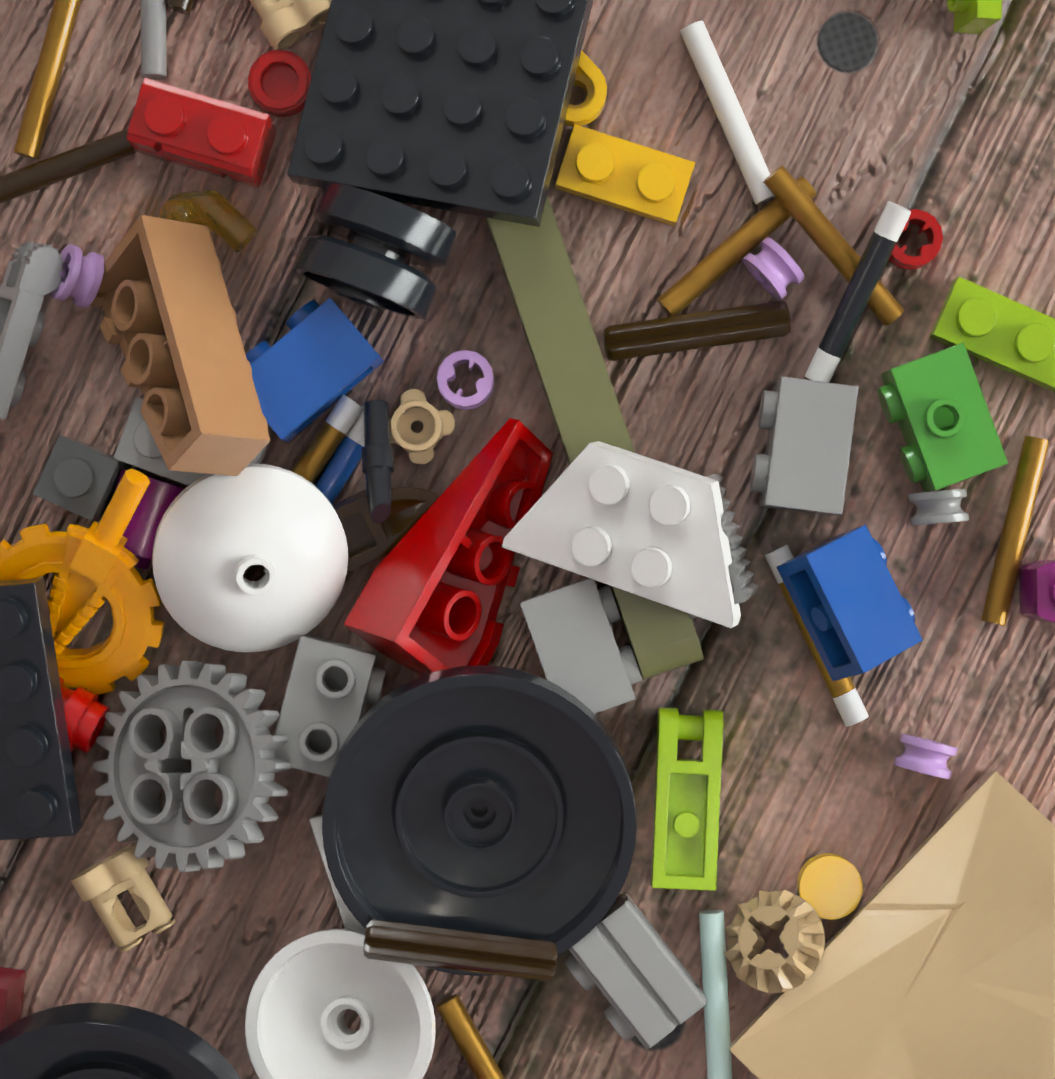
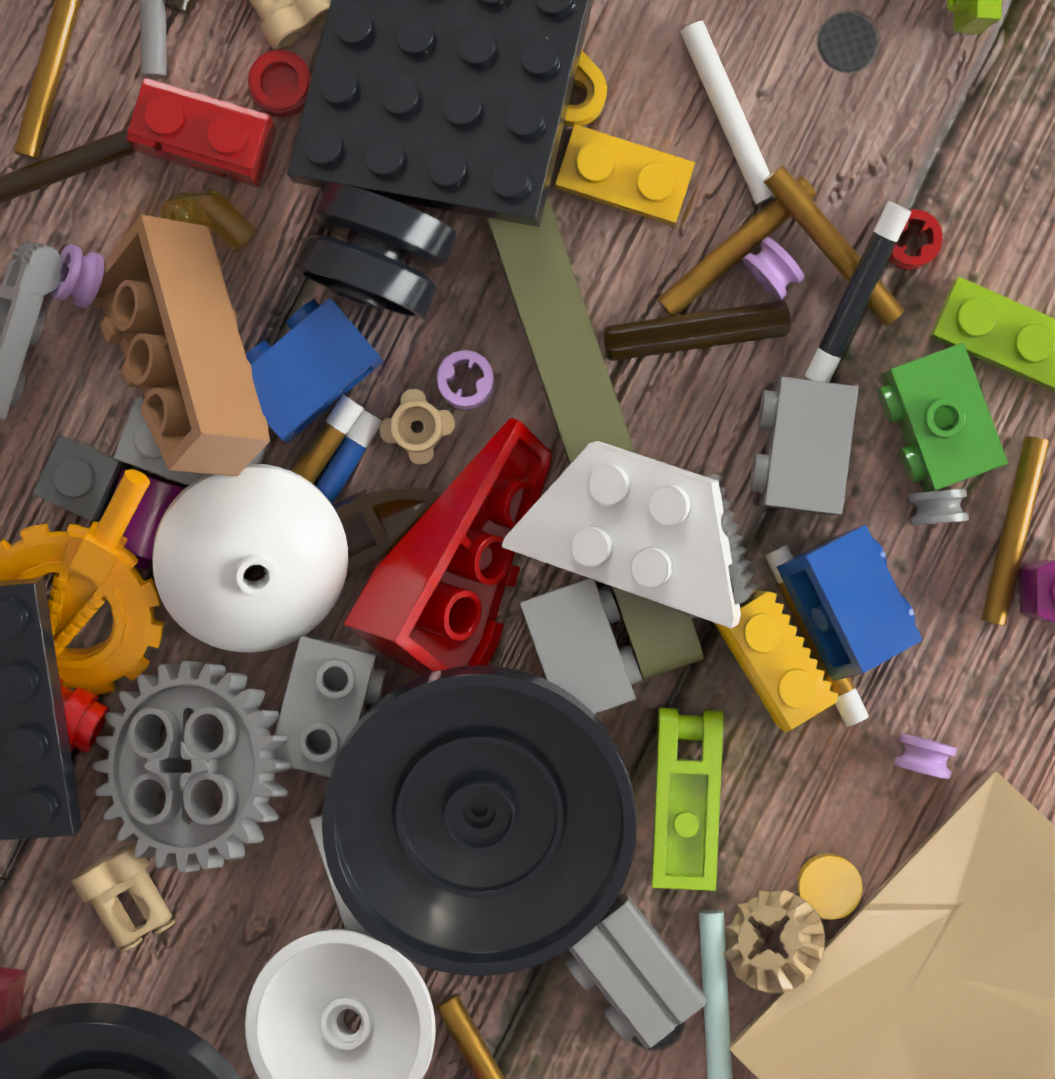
(377, 459): black piece -> none
(460, 950): dark brown axle -> none
(777, 662): none -> yellow brick

